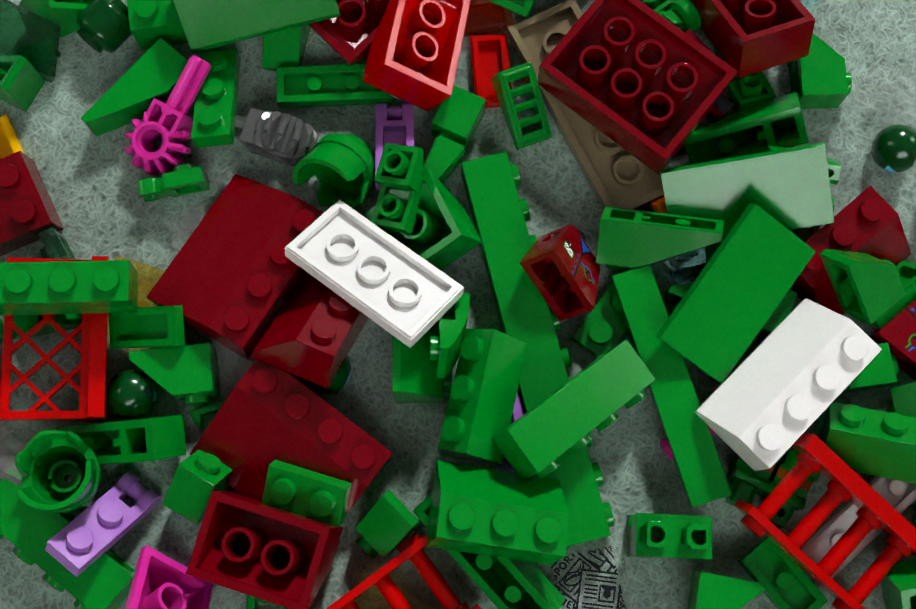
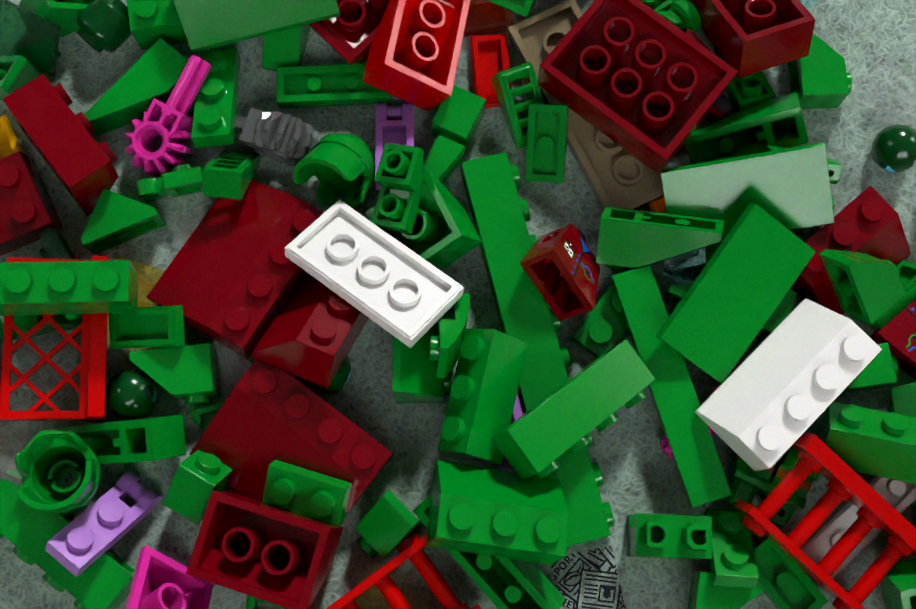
(64, 140): none -> dark red slope
(118, 221): none -> green slope
(229, 174): none -> green slope
(546, 142): none -> green plate
(732, 550): none -> green plate

